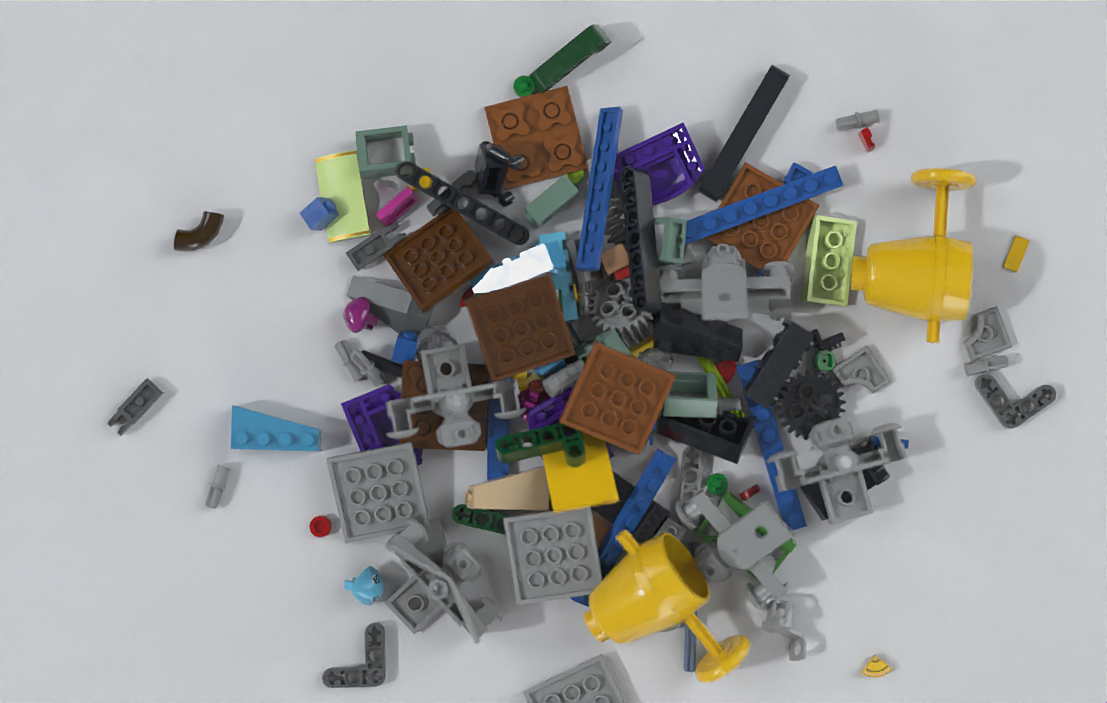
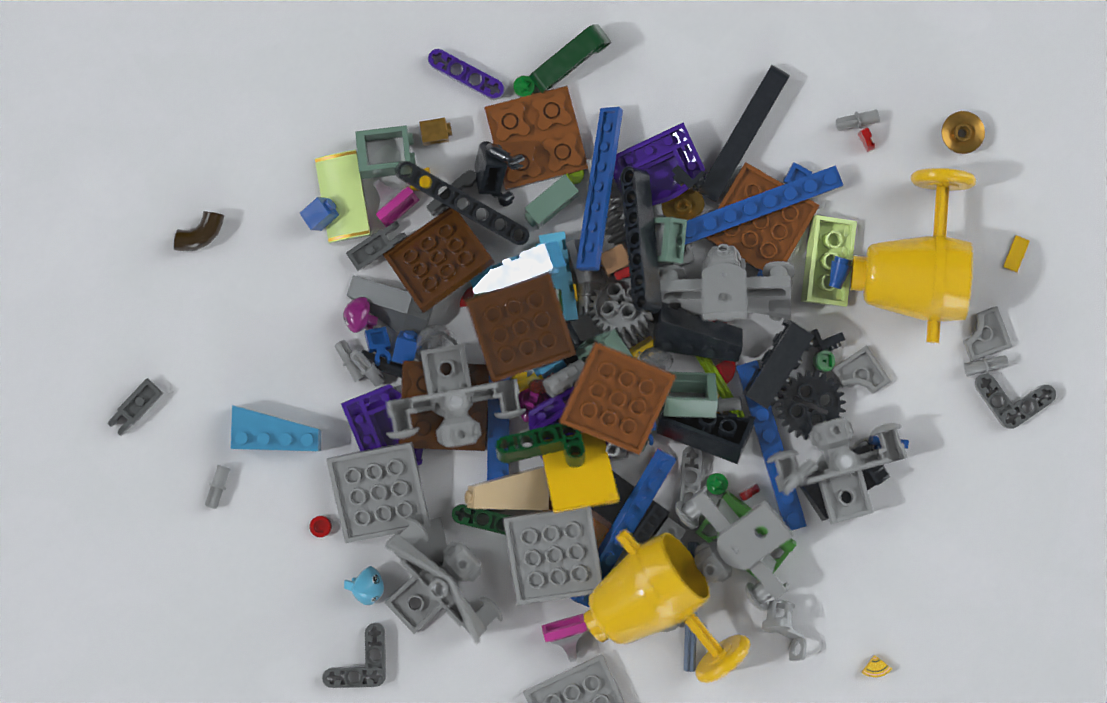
(378, 342): none -> blue plate
(435, 131): none -> pearl gold brick
(464, 77): none -> dark purple beam
(565, 634): none -> dark pink piece
(617, 452): none -> light grey axle
(682, 178): none -> black bracket
(685, 206): none -> pearl gold dish
(798, 476): none -> light grey axle
(839, 271): none -> blue cone
(973, 129): none -> pearl gold dish

